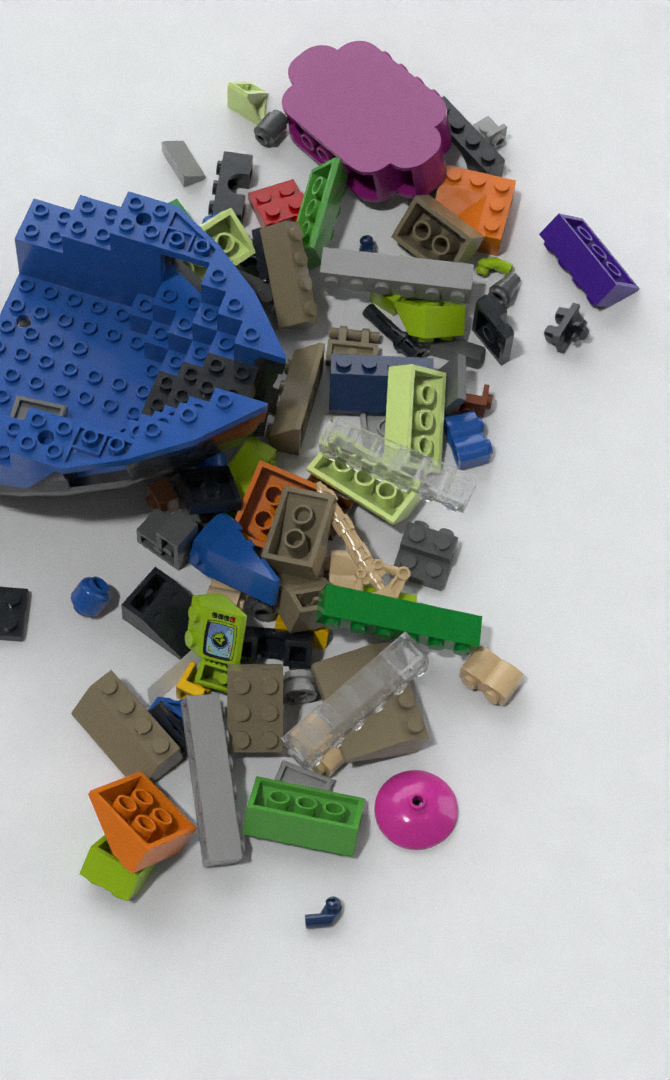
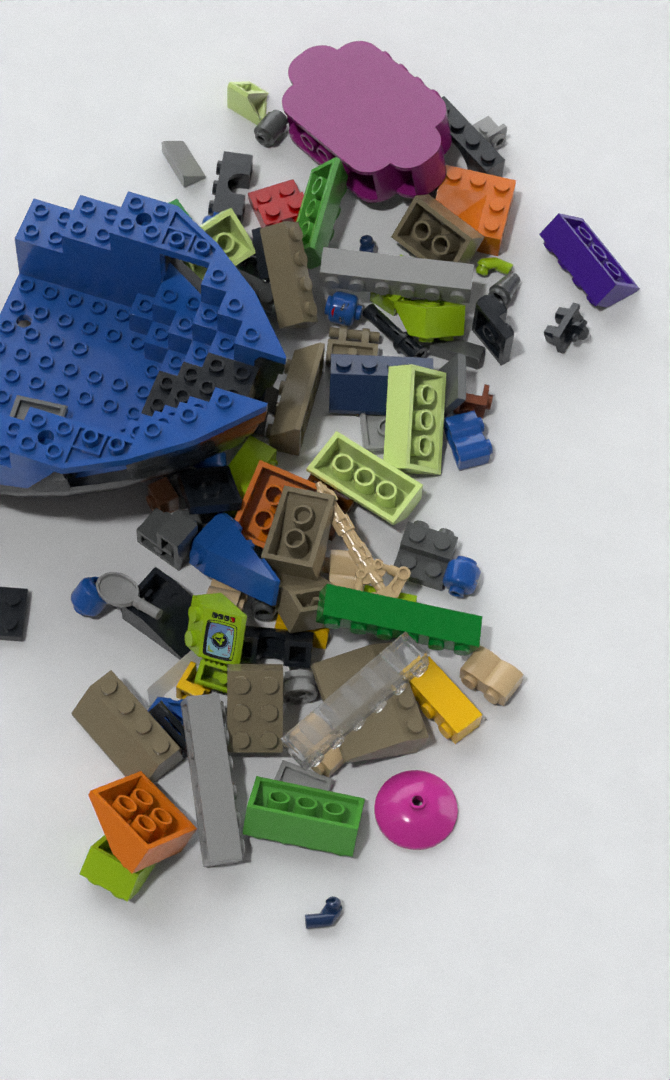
(123, 591): none -> light grey piece
(343, 308): none -> blue head
(397, 465): clear brick -> none
(445, 703): none -> yellow brick
(461, 576): none -> blue head

